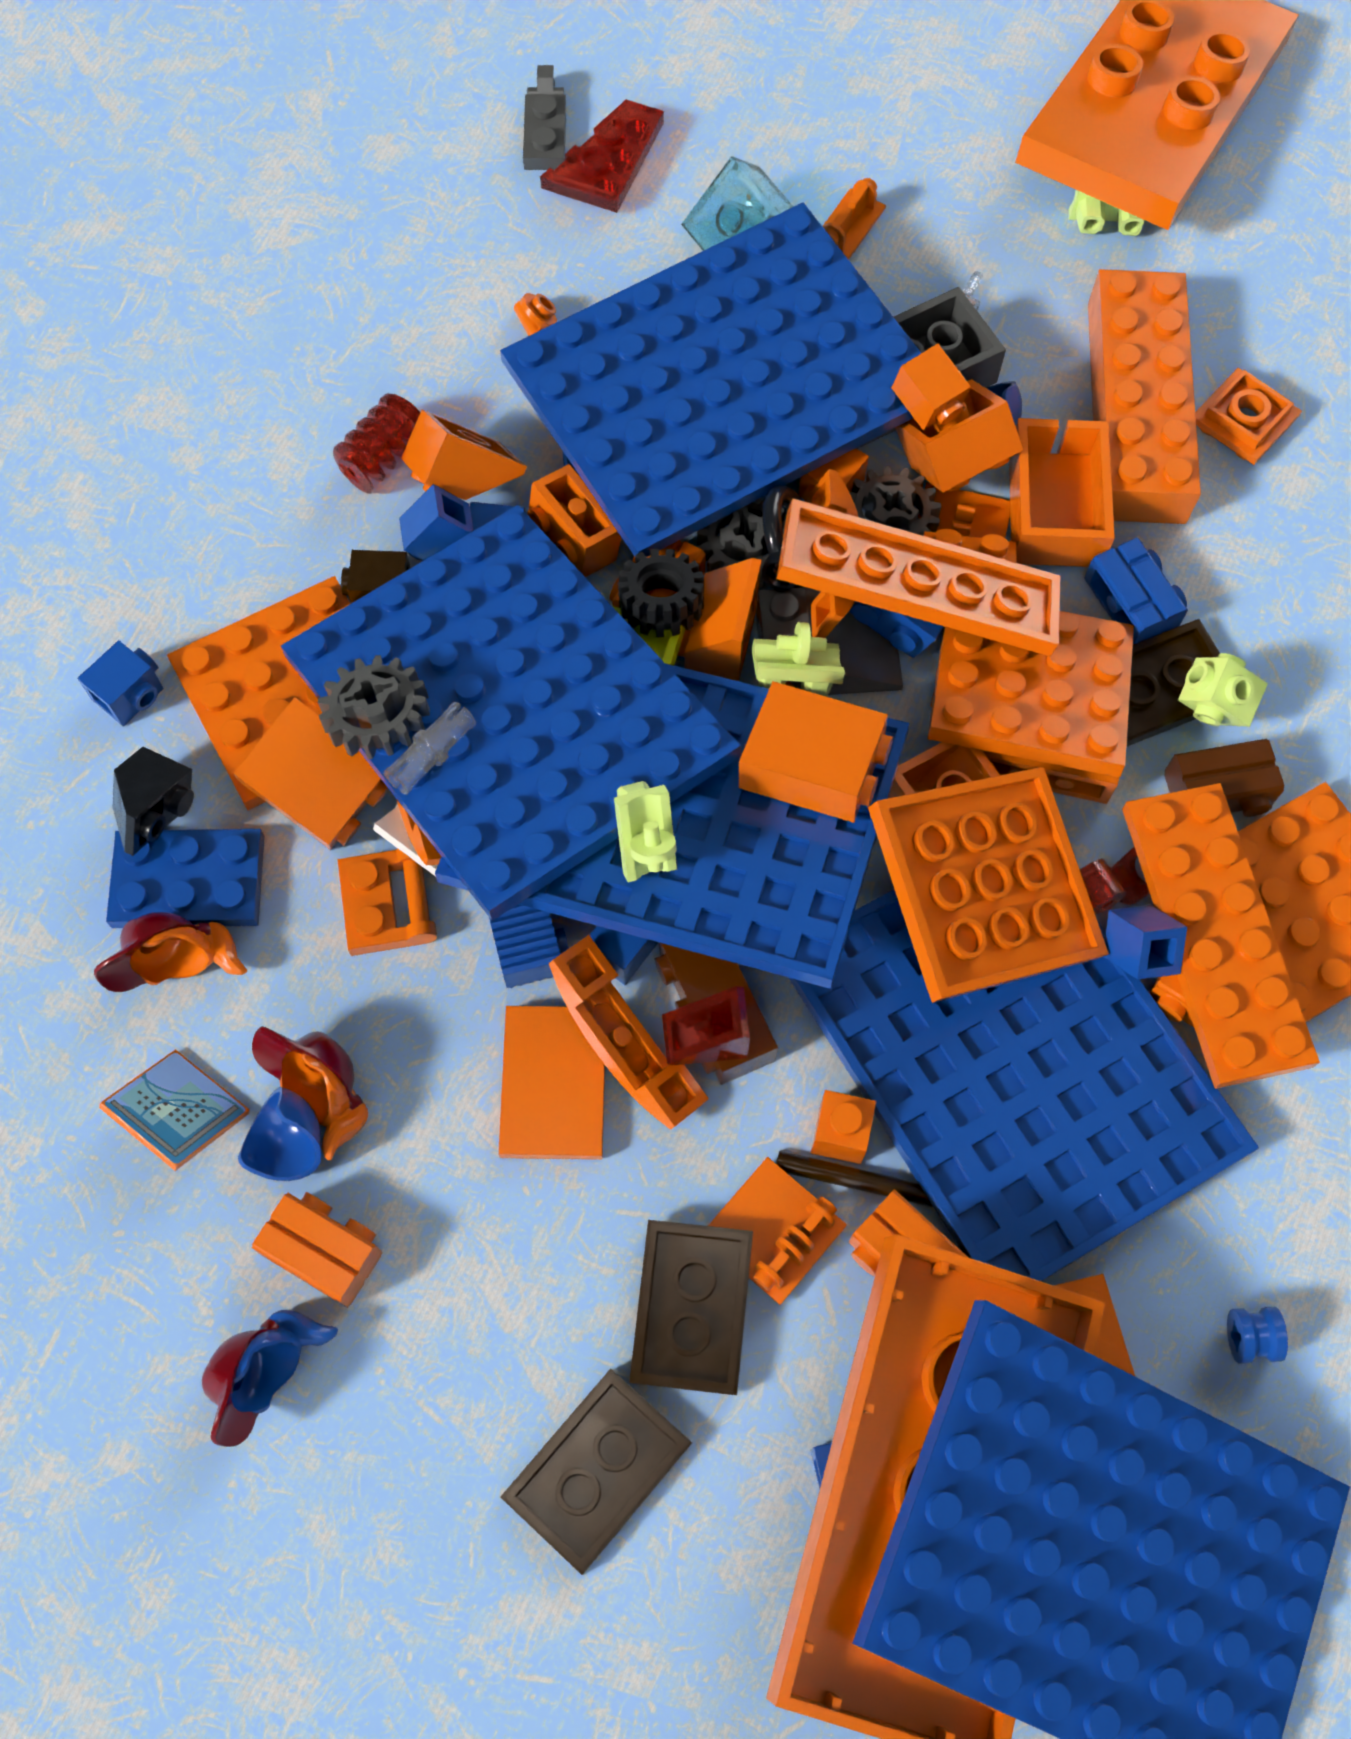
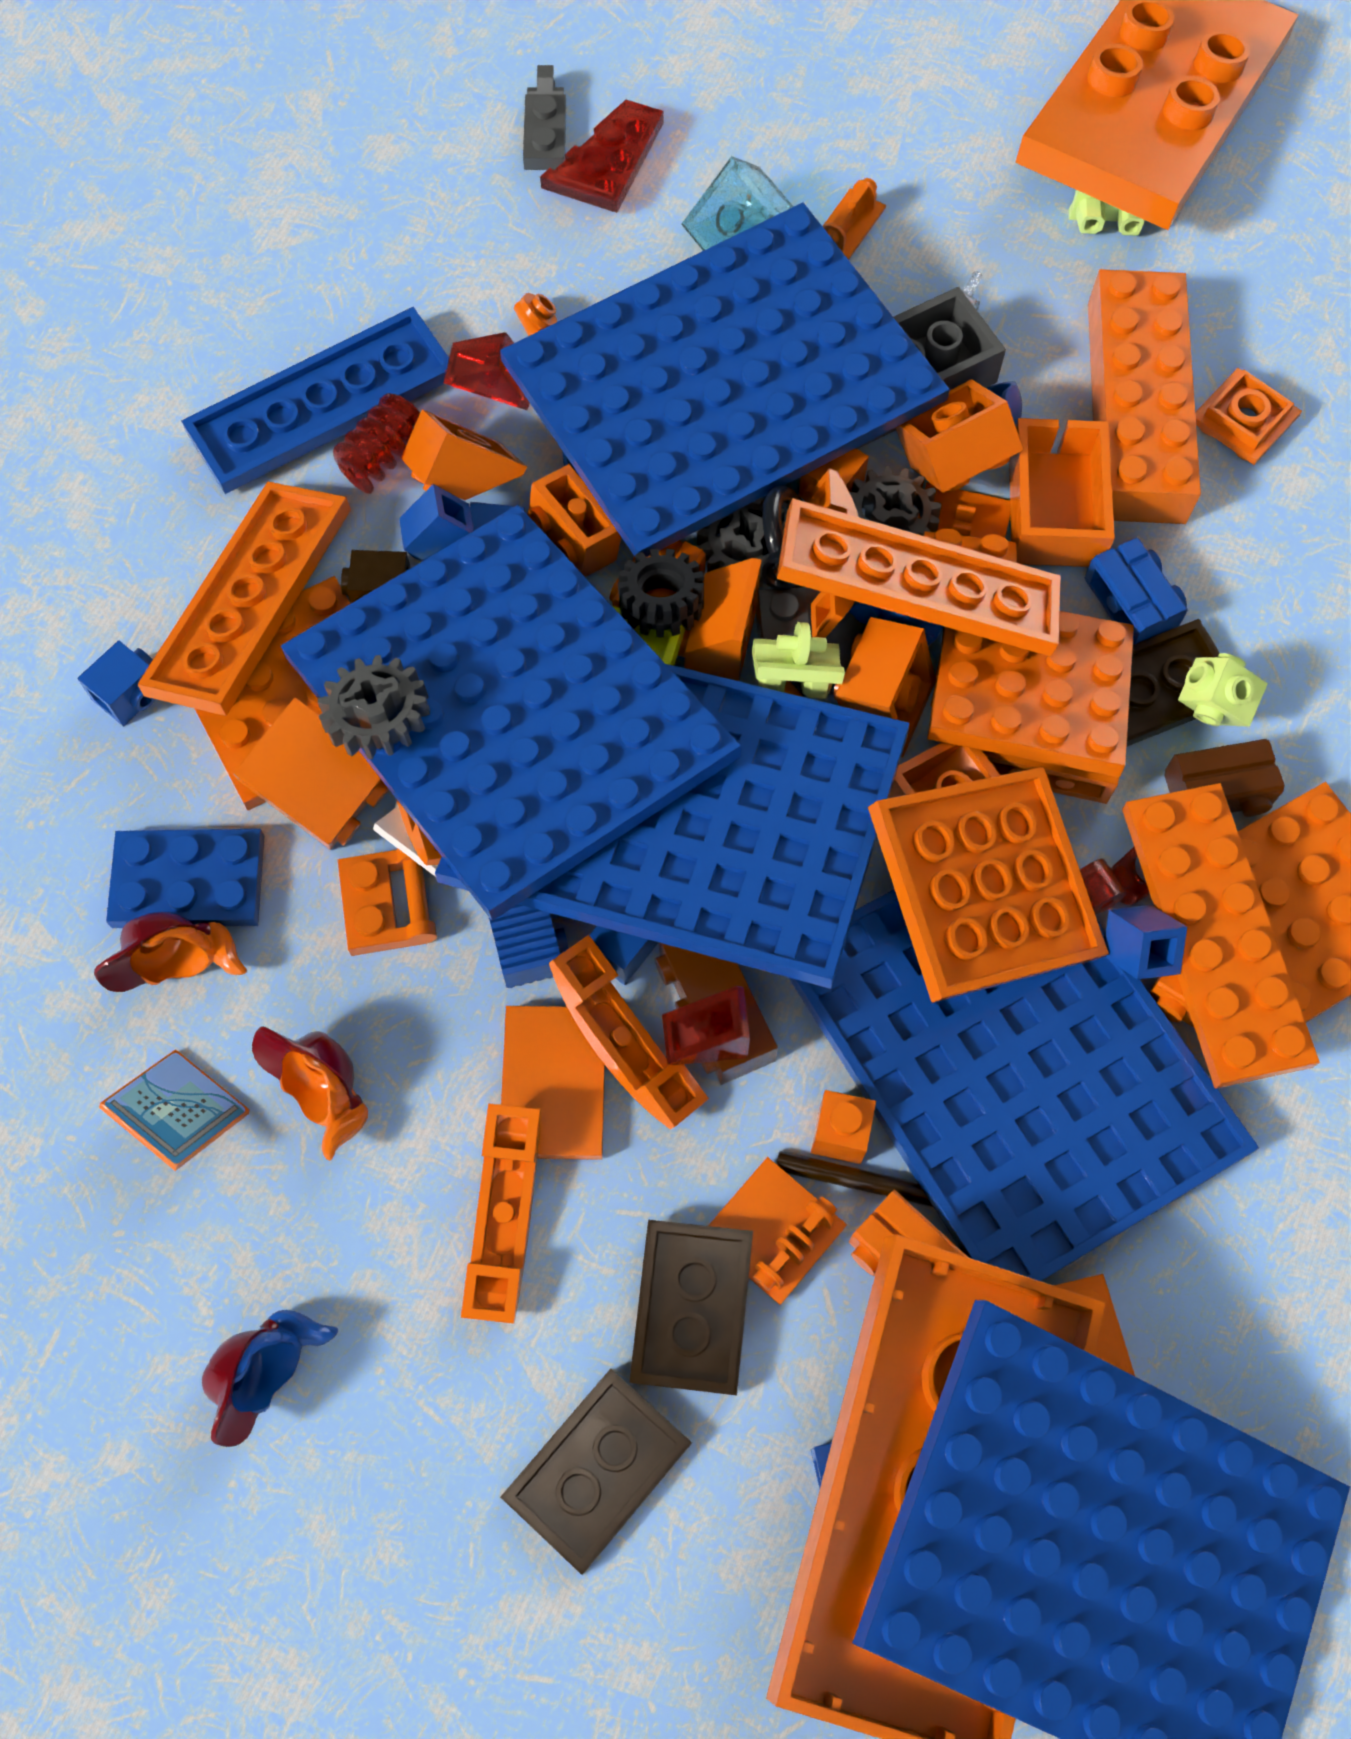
(149, 796): black slope -> none
(245, 598): none -> orange plate
(283, 1139): blue helmet -> none
(316, 399): none -> blue plate
(319, 1248): orange brick -> none
(430, 748): clear pin -> none
(478, 368): none -> clear red slope
(502, 1214): none -> orange slope
(645, 830): yellowish green hips -> none
(814, 752): orange brick -> none
(888, 673): none -> orange slope
(931, 388): orange brick -> none
(1257, 1335): blue wheel -> none

